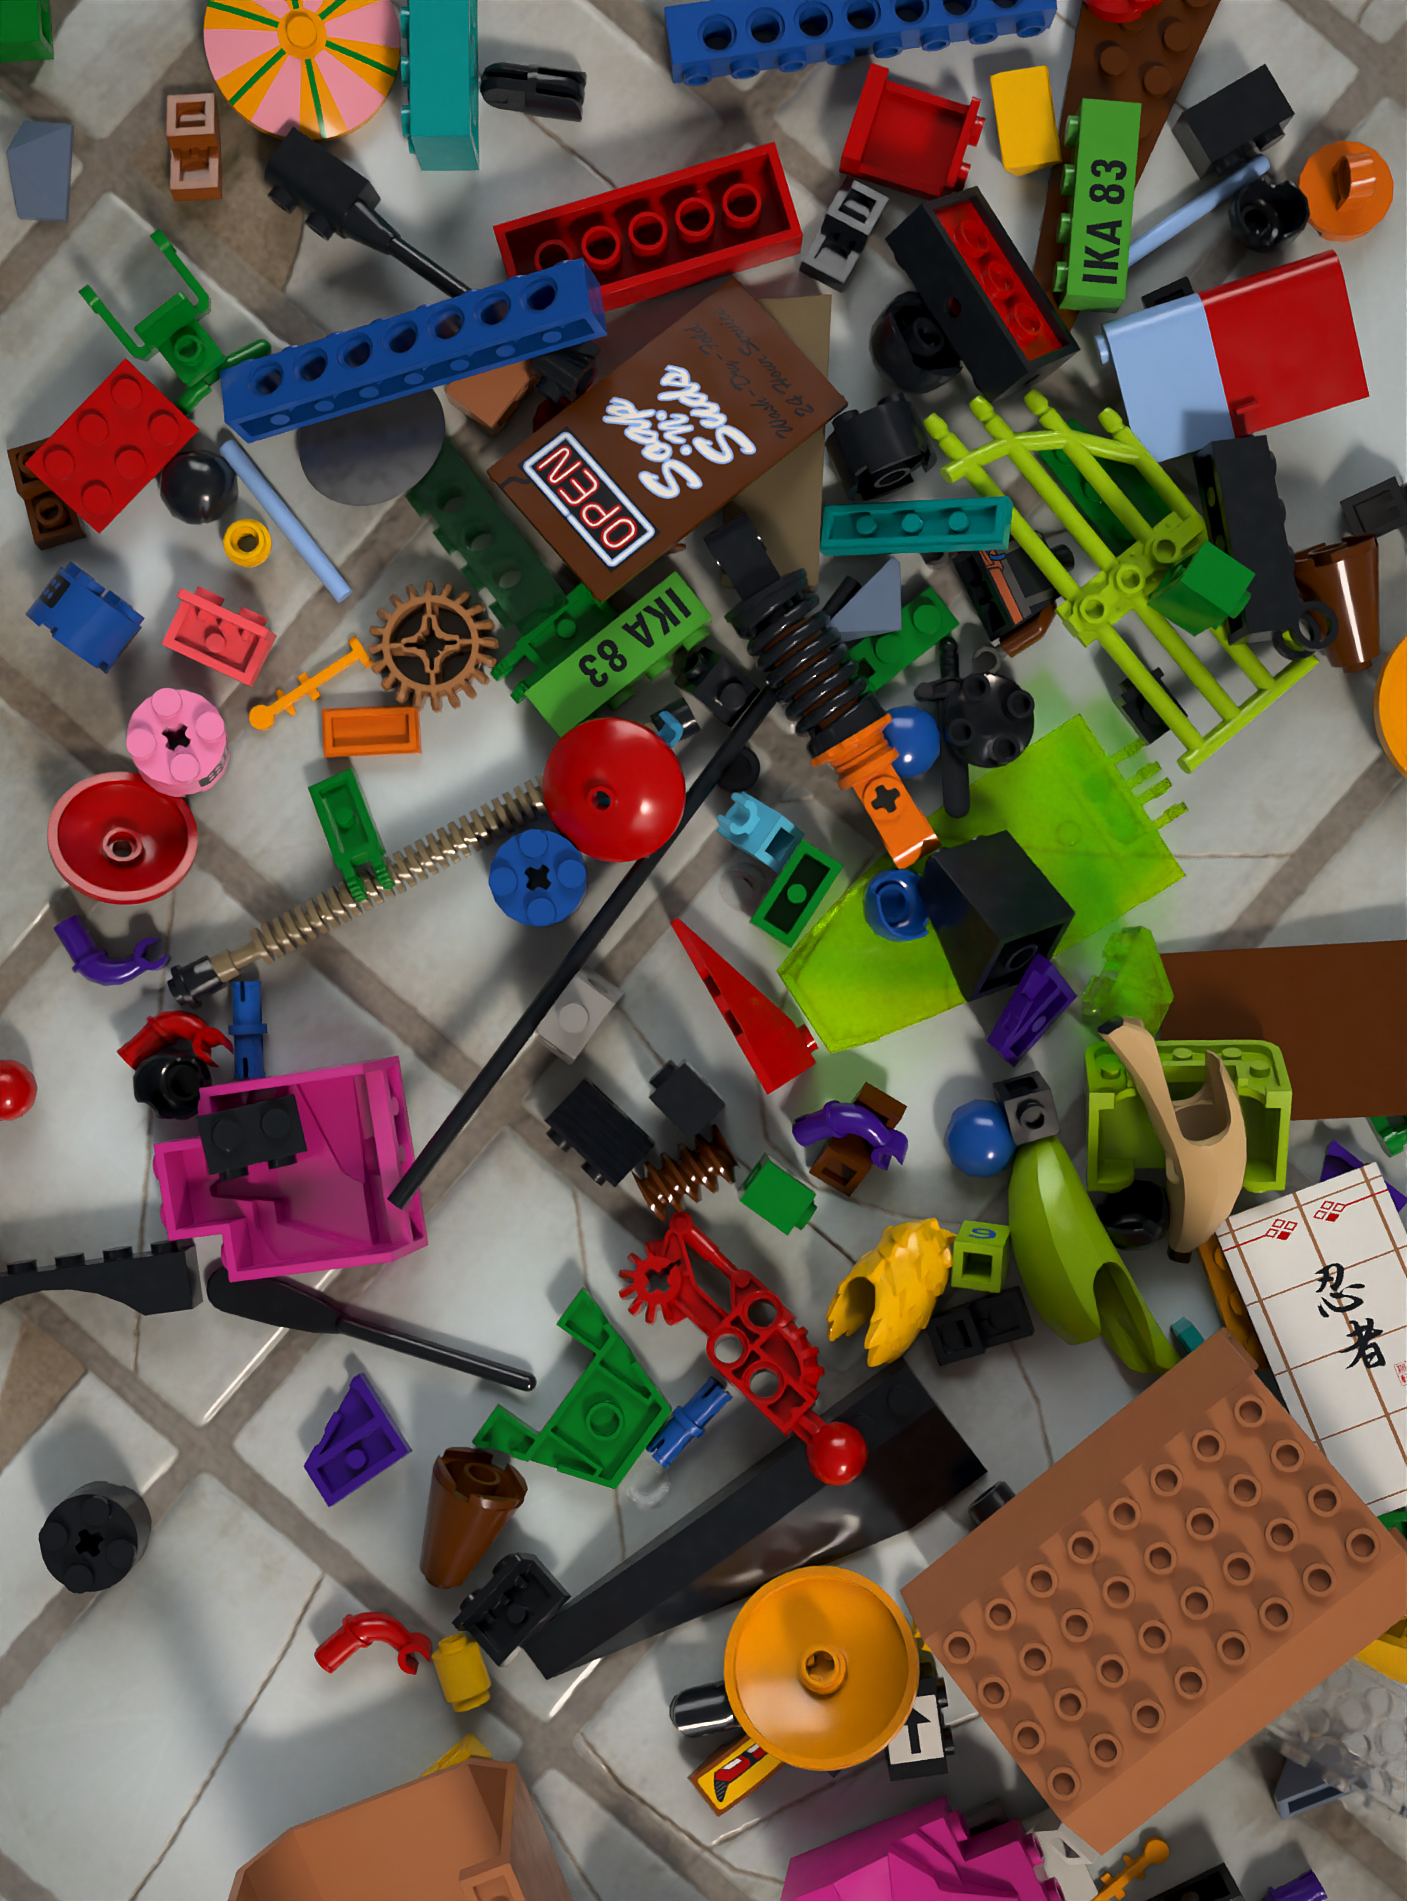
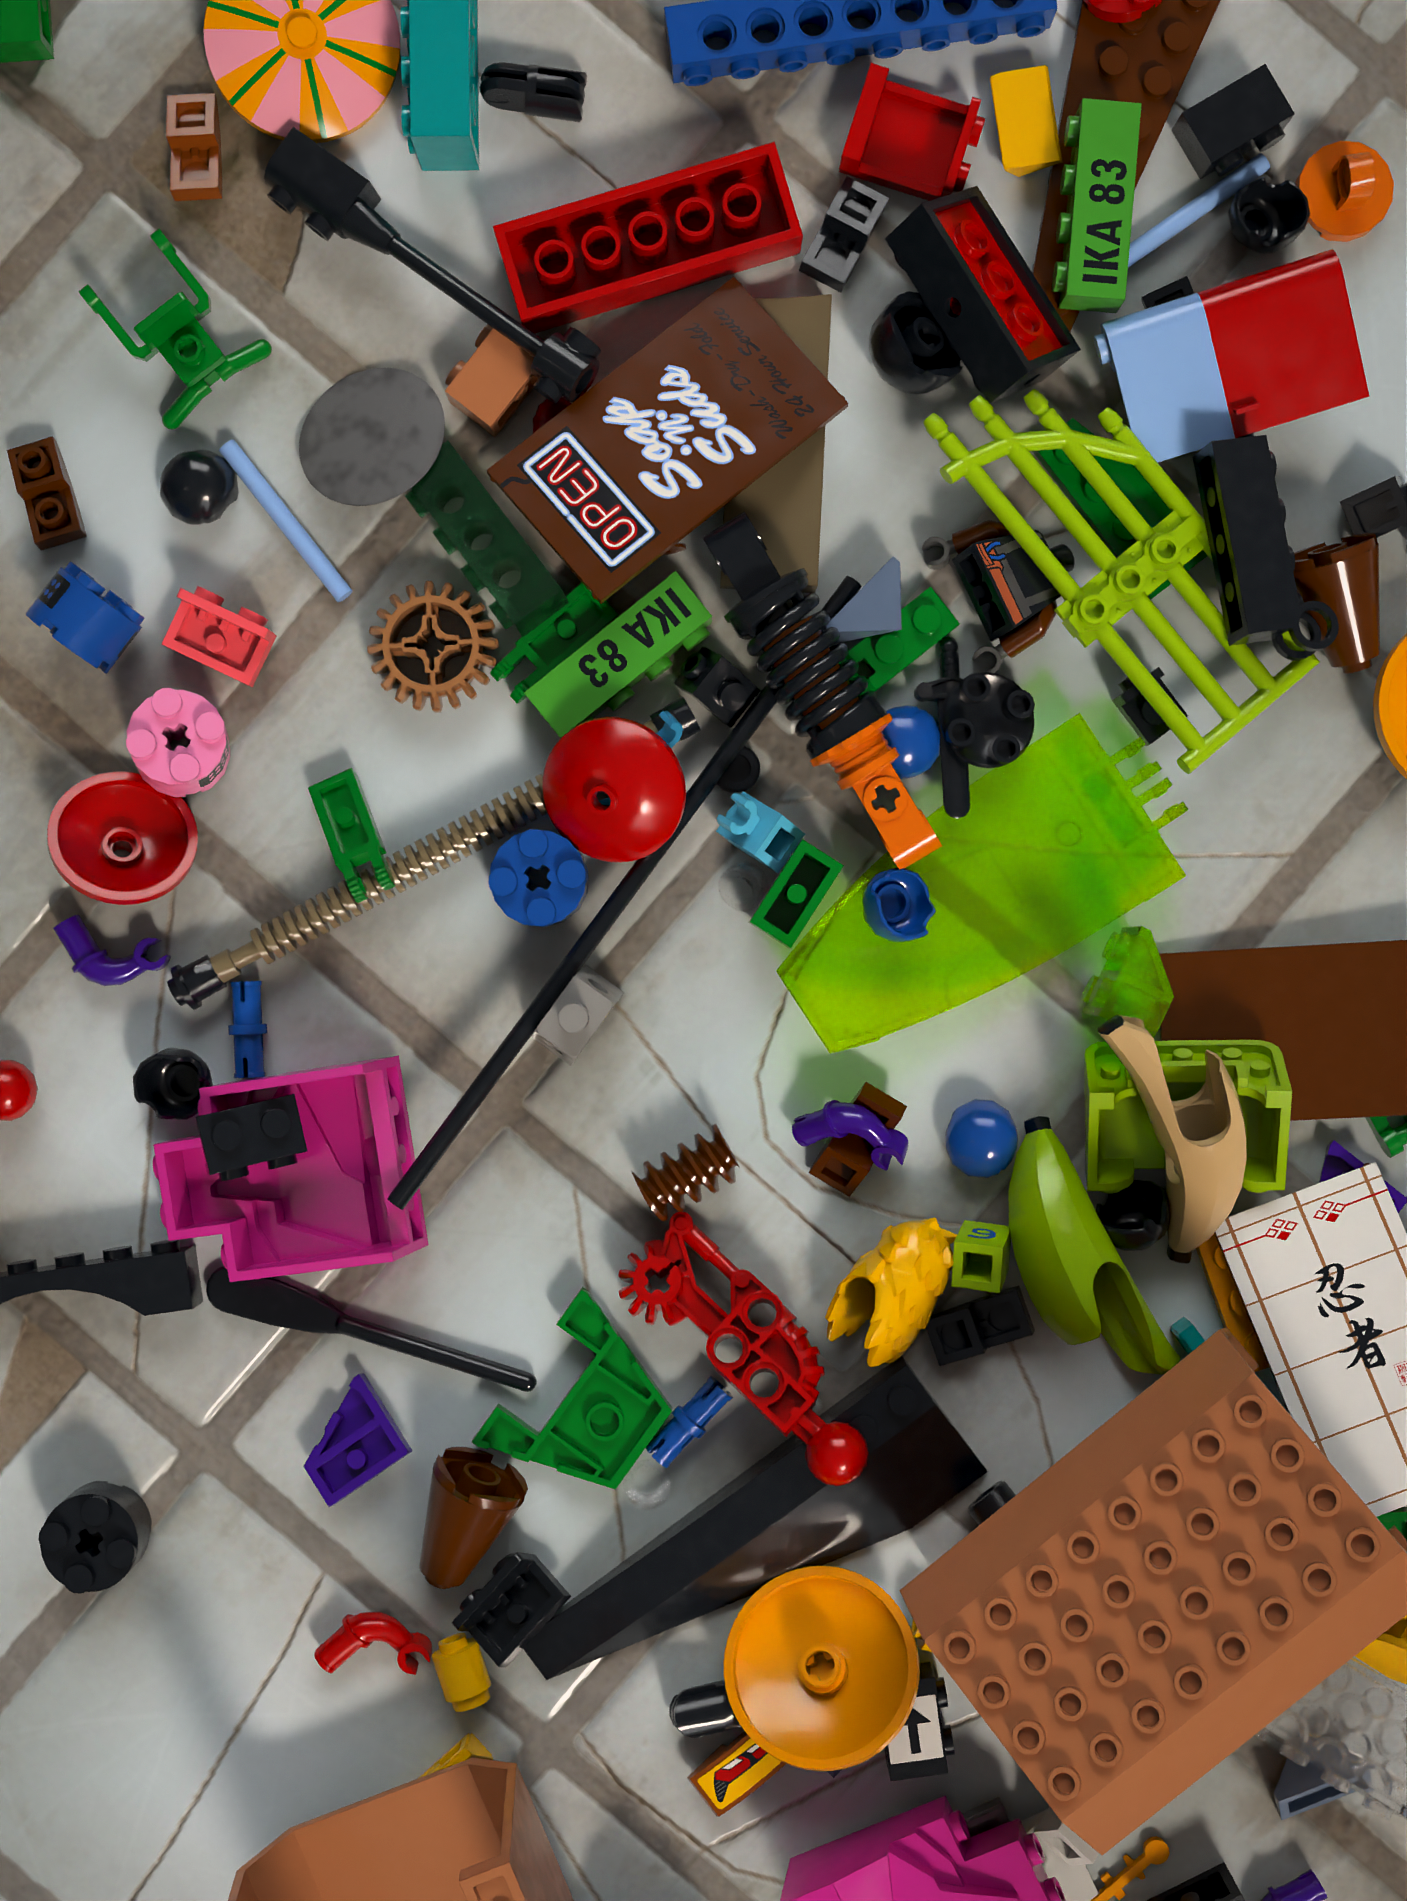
(41, 170): sand blue slope -> none
(112, 446): red plate -> none
(168, 1028): red piece -> none
(237, 532): yellow plate -> none
(263, 716): light orange piece -> none
(371, 731): orange tile -> none
(414, 351): blue brick -> none
(599, 1133): black brick -> none
(685, 1097): black brick -> none
(762, 1030): red wedge -> none
(778, 1195): green brick -> none
(879, 448): black brick -> none
(916, 526): teal tile -> none
(991, 912): black slope -> none
(1028, 1107): black bracket -> none
(1031, 1010): dark purple wing -> none
(1202, 589): green brick -> none

